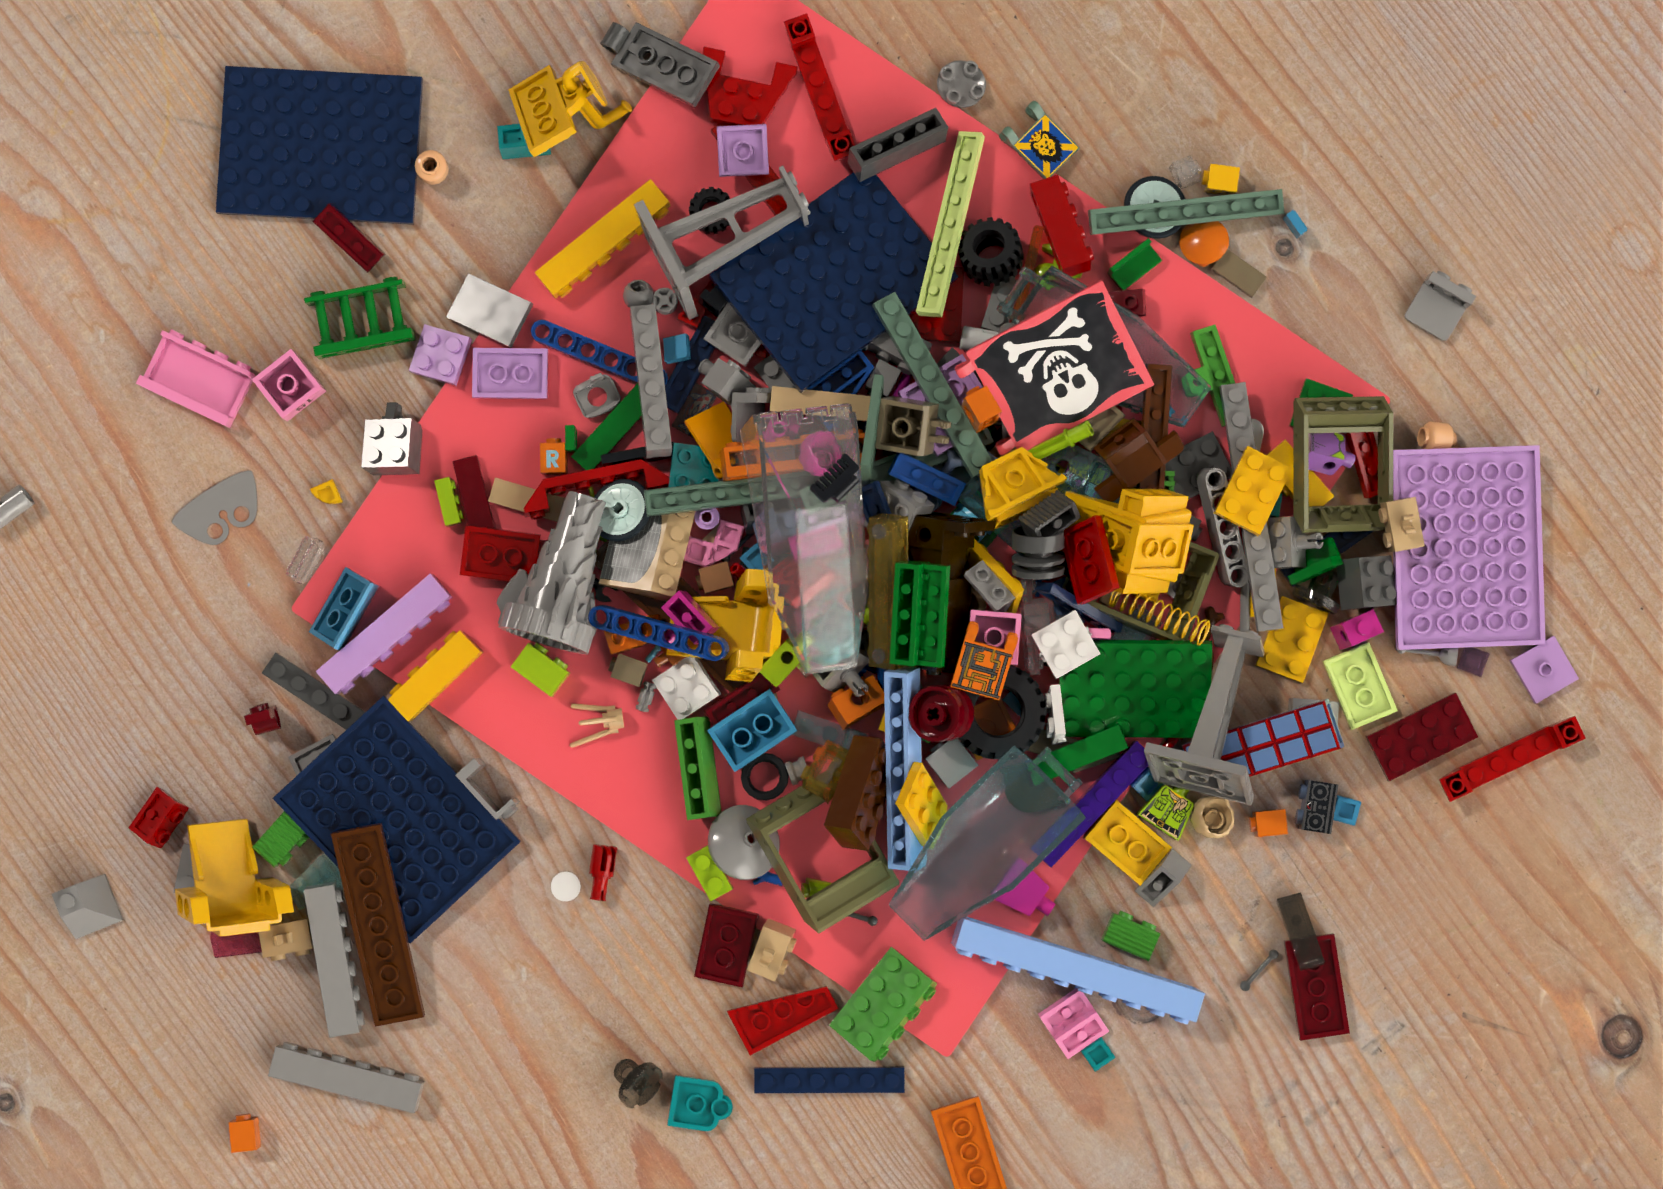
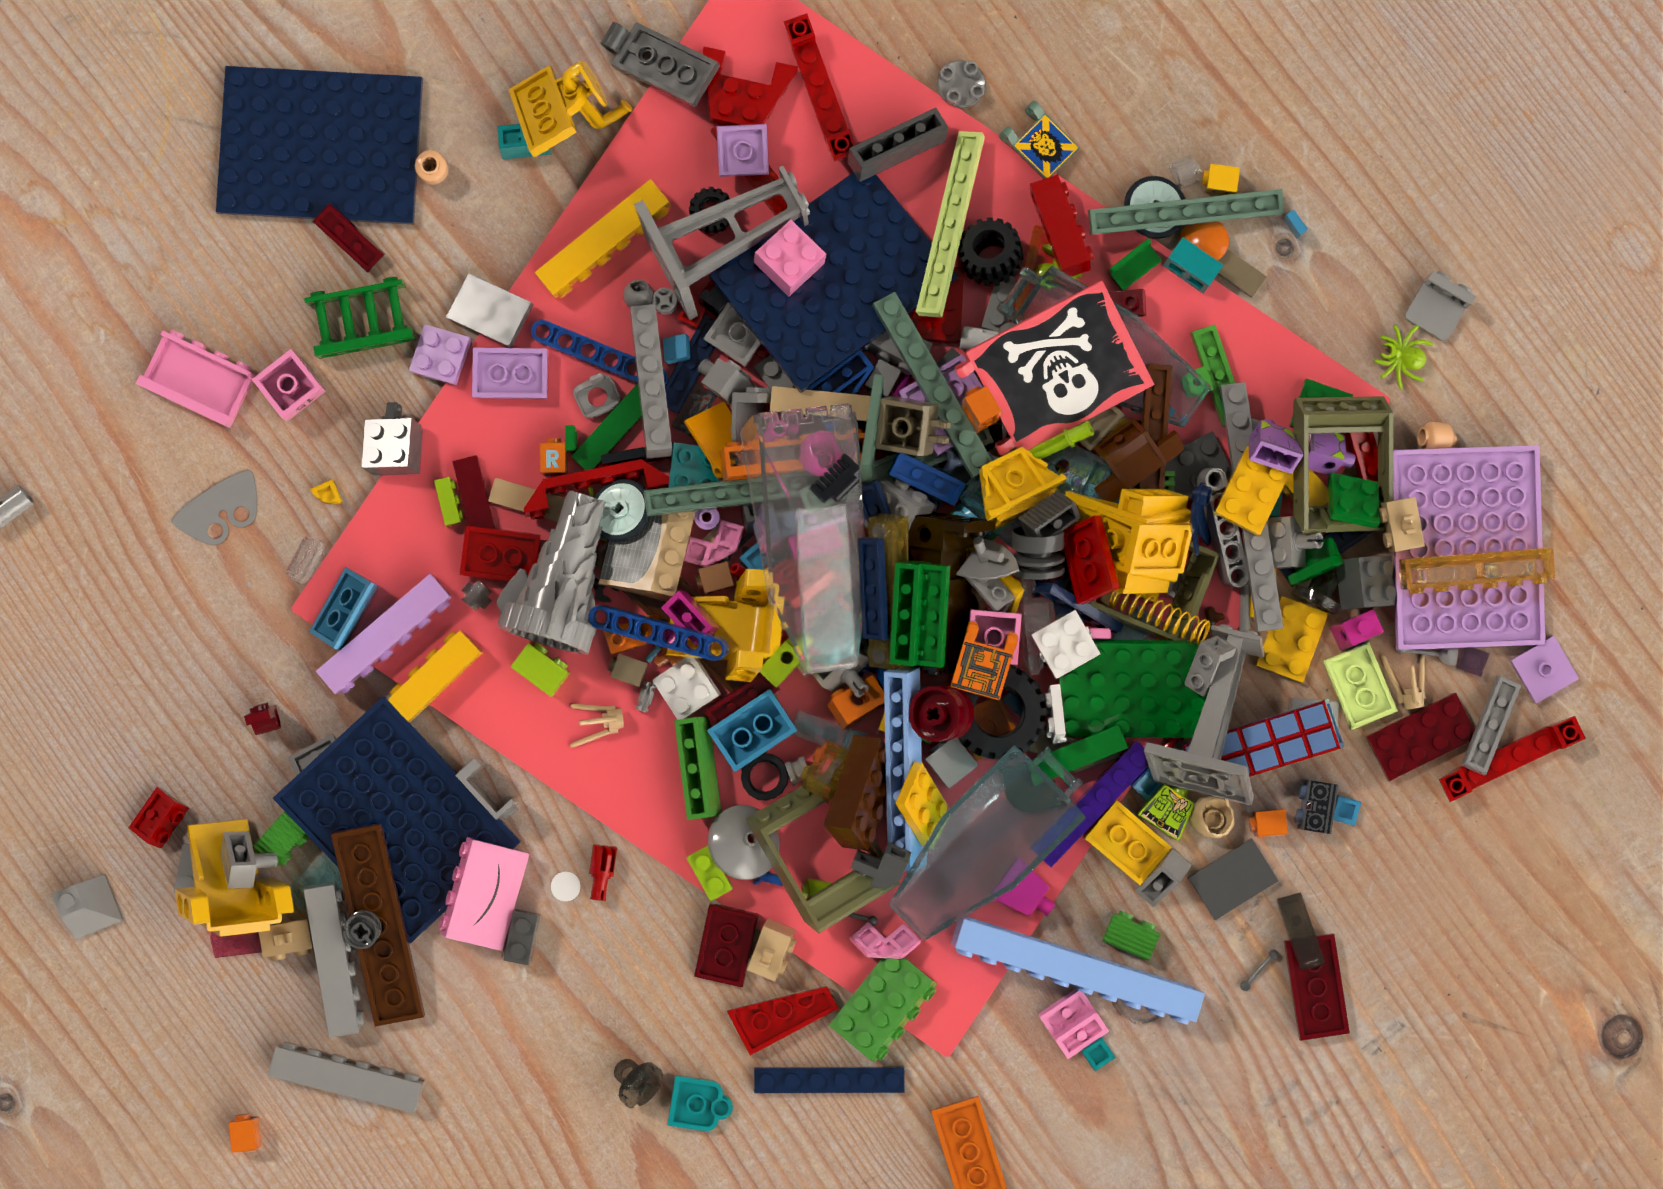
(241, 862): none -> light grey brick
(312, 691): dark grey plate -> none
(362, 929): none -> dark grey wheel
(476, 595): none -> clear smoke gear
(483, 894): none -> bright pink panel
(521, 937): none -> dark grey brick
(789, 258): none -> bright pink brick
(873, 588): none -> dark blue tile
(884, 871): none -> dark grey brick
(894, 946): none -> bright pink tile
(988, 561): none -> light grey shield
(1193, 265): none -> teal hinge
(1200, 497): none -> dark blue plant
(1206, 662): none -> light grey bracket
(1233, 879): none -> dark grey tile
(1274, 446): none -> medium lavender torso
(1353, 500): none -> green plate
(1403, 355): none -> lime animal
(1413, 696): none -> tan plant
(1476, 568): none -> clear yellow piece
(1491, 725): none -> light grey tile

